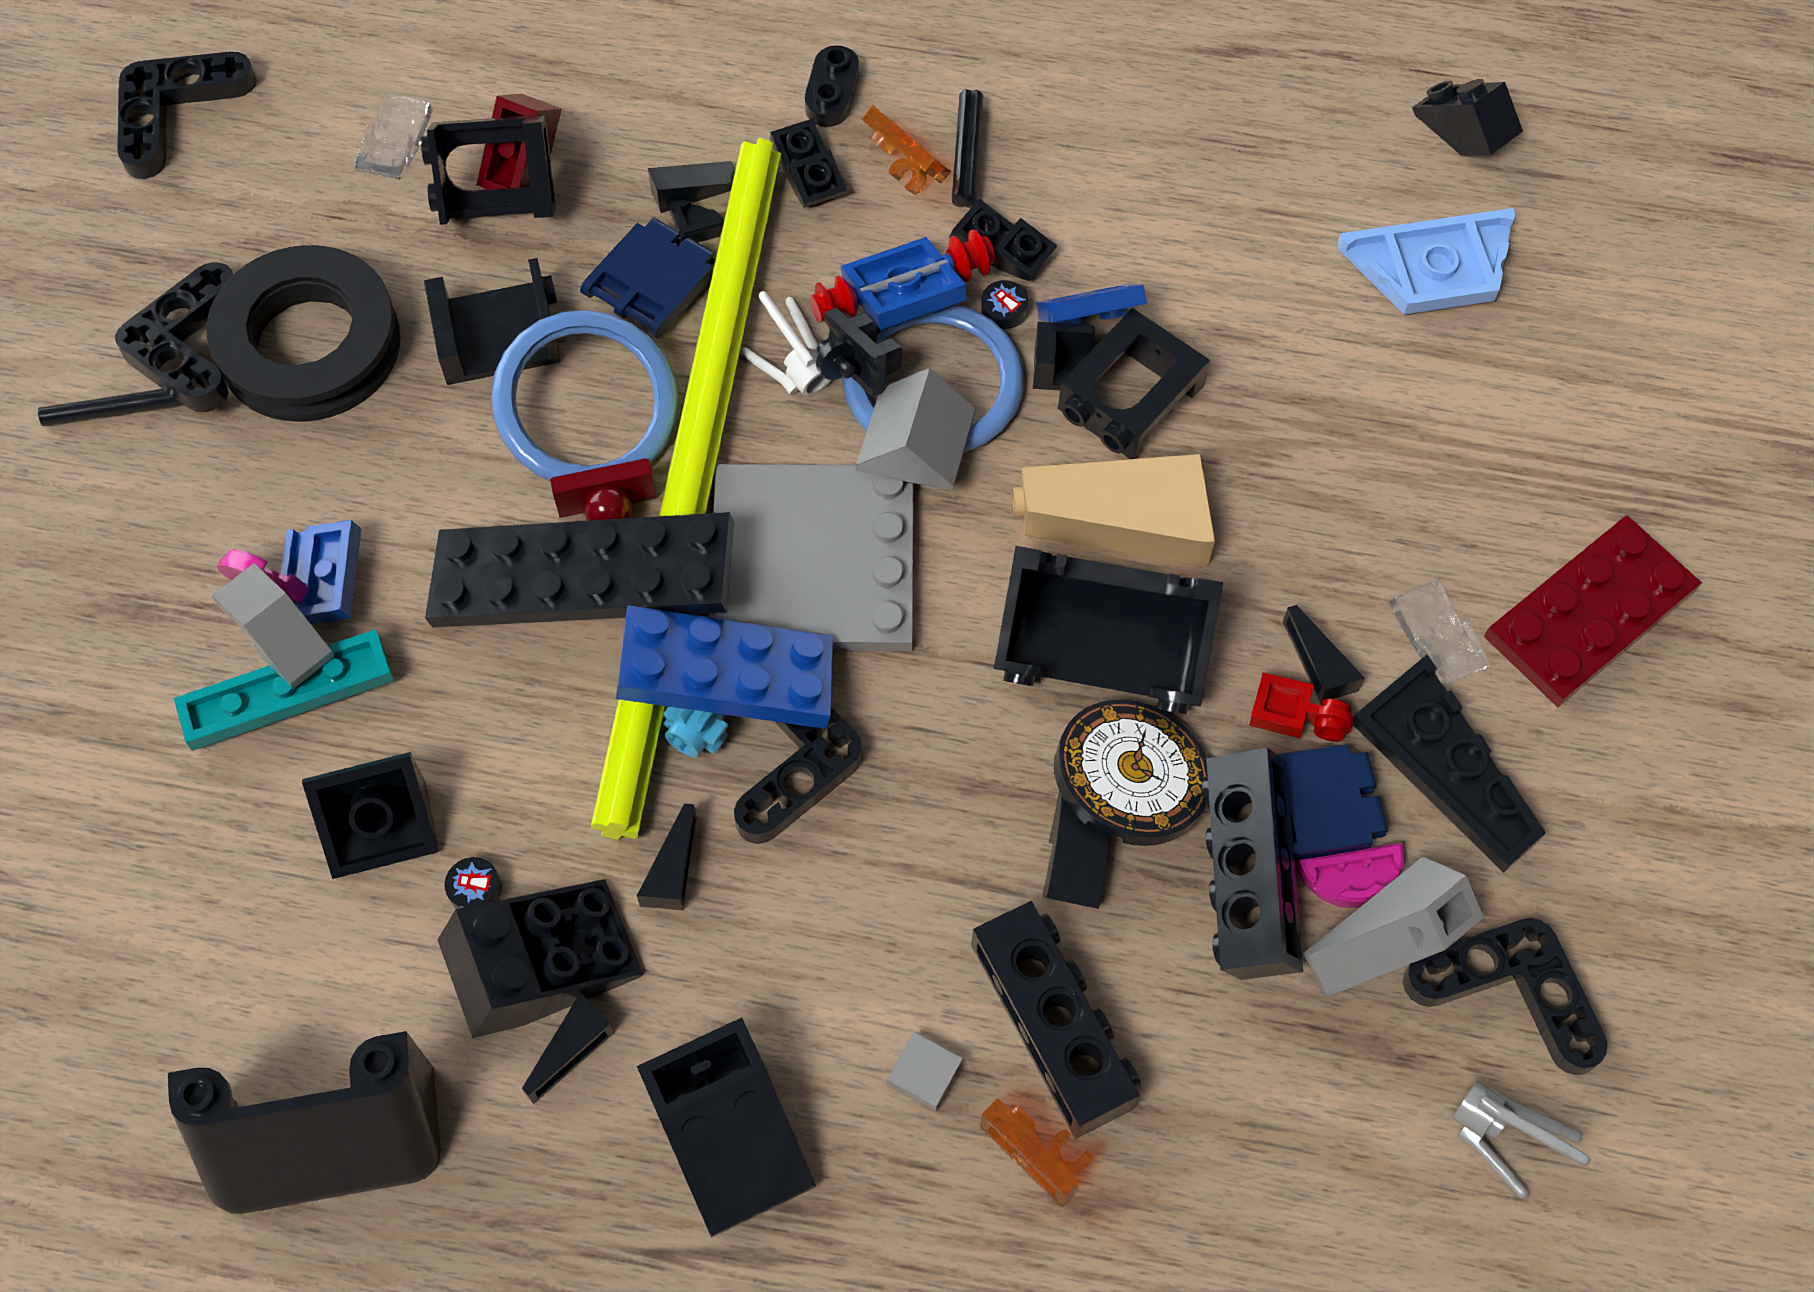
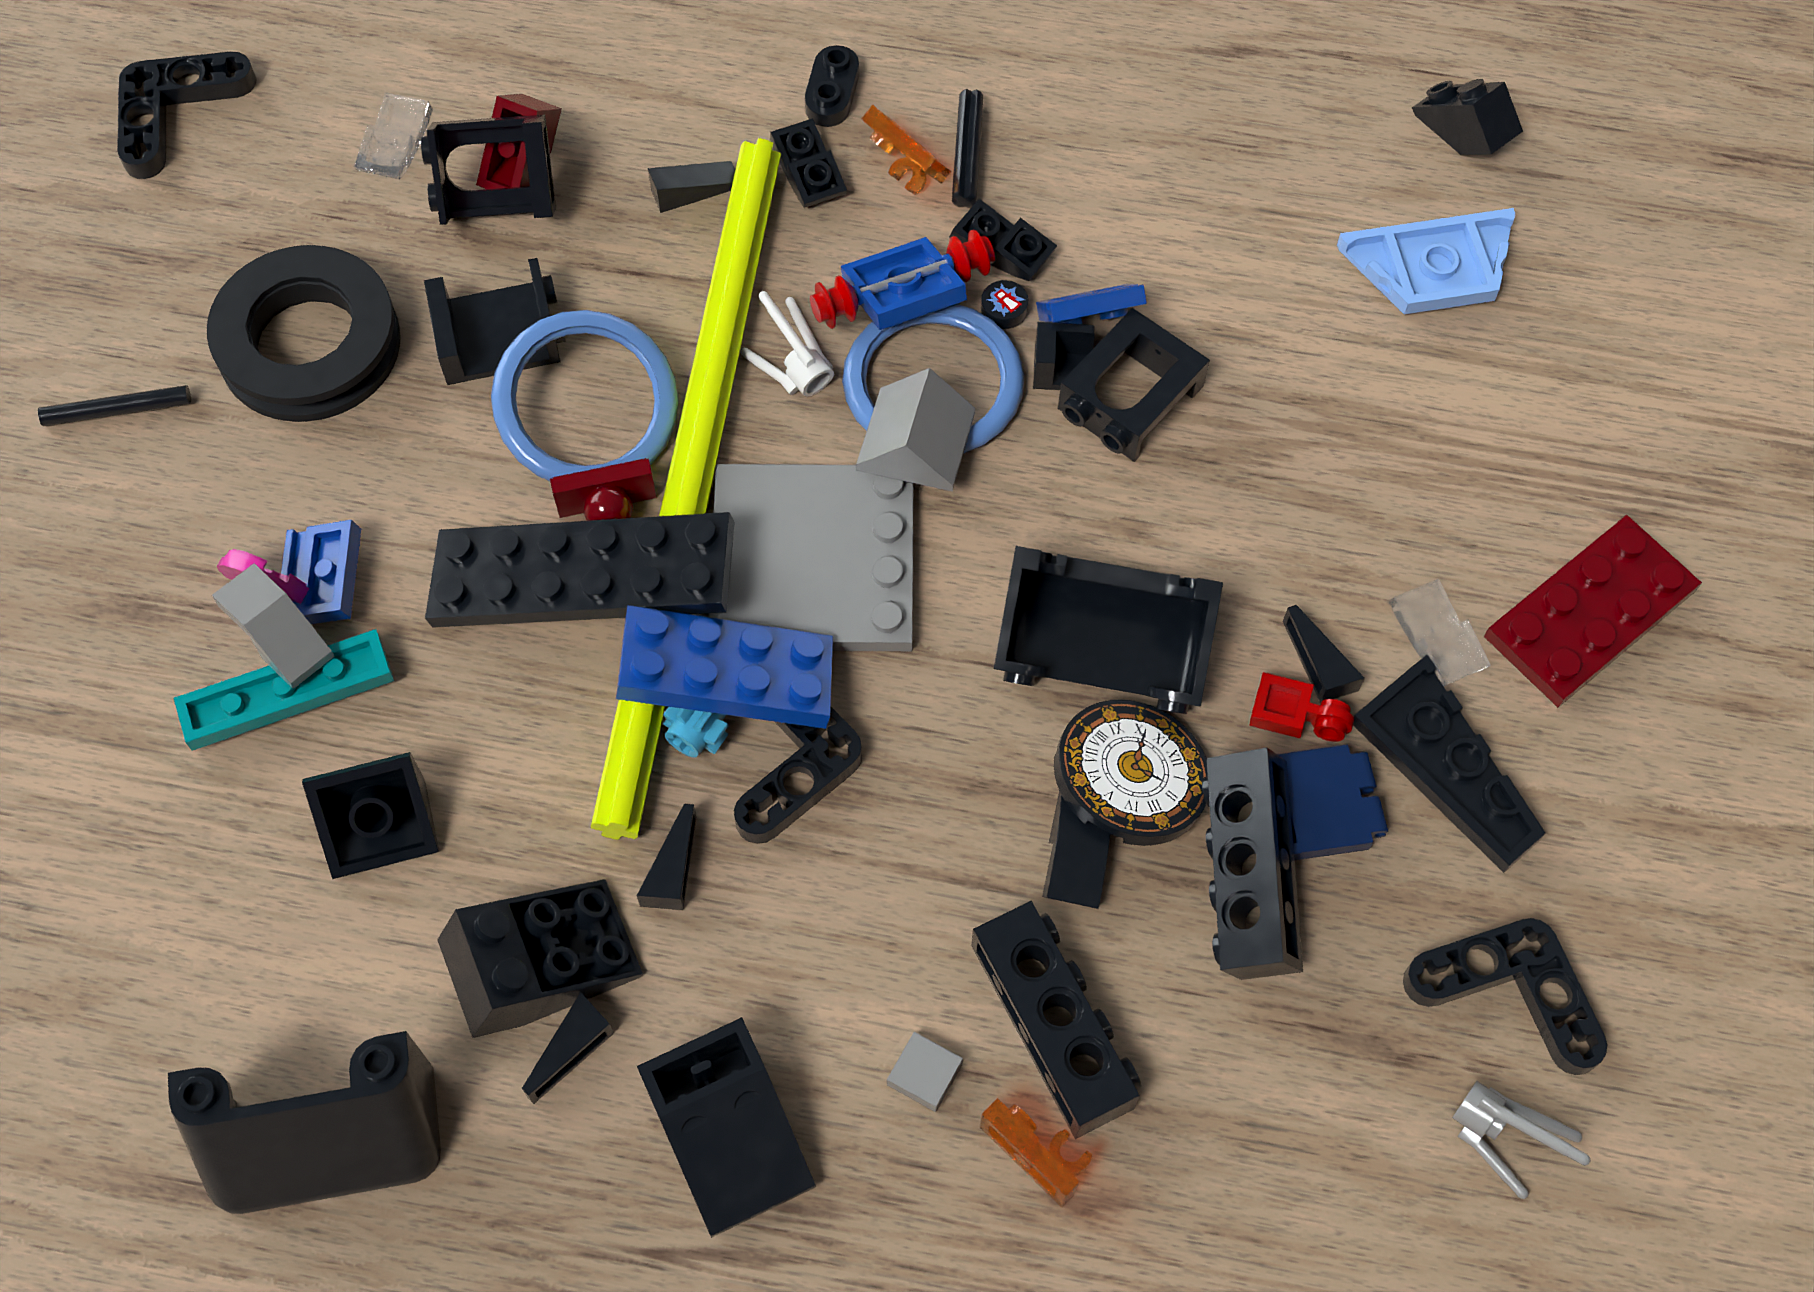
(168, 336): black beam -> none
(472, 883): tile -> none
(651, 275): dark blue plate -> none
(695, 221): black tile -> none
(854, 352): black hips -> none
(1121, 506): tan slope -> none
(1352, 876): dark pink tile -> none
(1399, 925): light grey slope -> none

